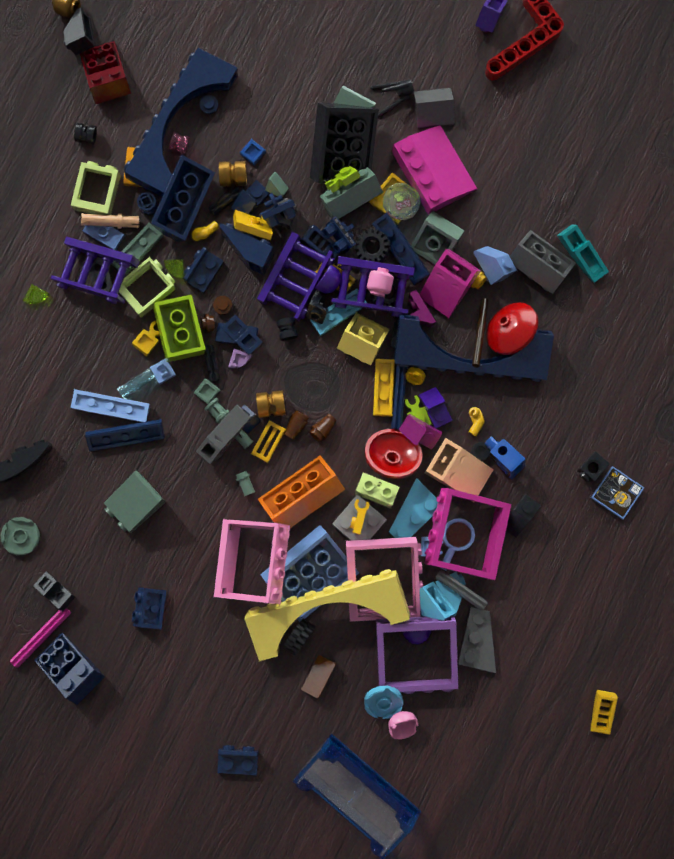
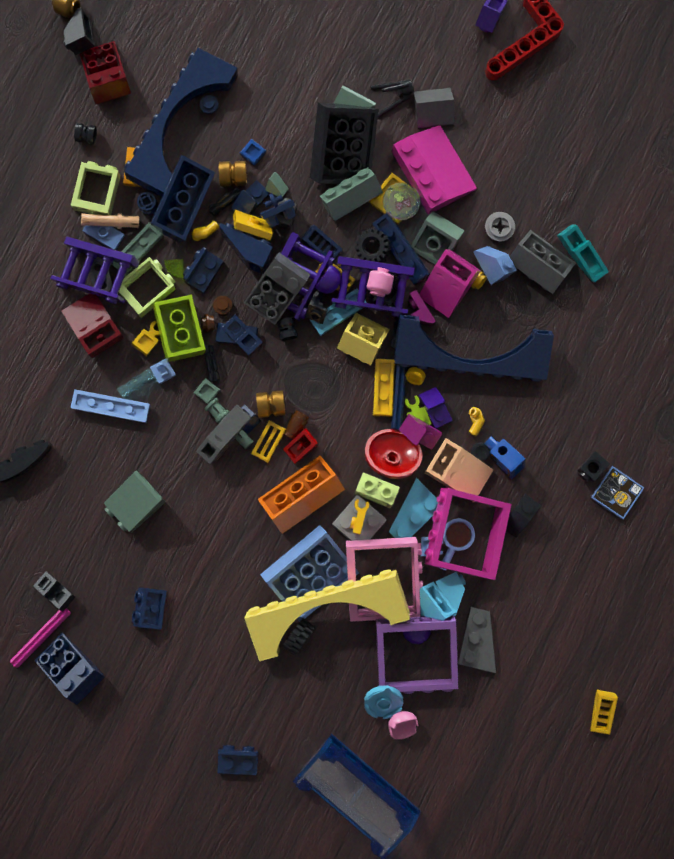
(20, 536): sand green tile -> none
(35, 295): clear neon green tile -> none
(92, 324): none -> dark red slope
(125, 435): dark blue tile -> none
(179, 143): clear pink wheel -> none
(228, 558): bright pink window -> none
(239, 359): lavender tile -> none
(245, 483): sand green pin -> none
(277, 288): none -> dark grey slope
(301, 446): none -> red slope
(318, 676): reddish brown slope -> none
(322, 428): reddish brown cone -> none
(341, 233): dark blue hips -> none
(343, 178): lime plate -> none
(461, 590): dark grey axle -> none
(480, 333): dark brown bar -> none
(505, 220): none -> light grey gear
(512, 328): red dish -> none

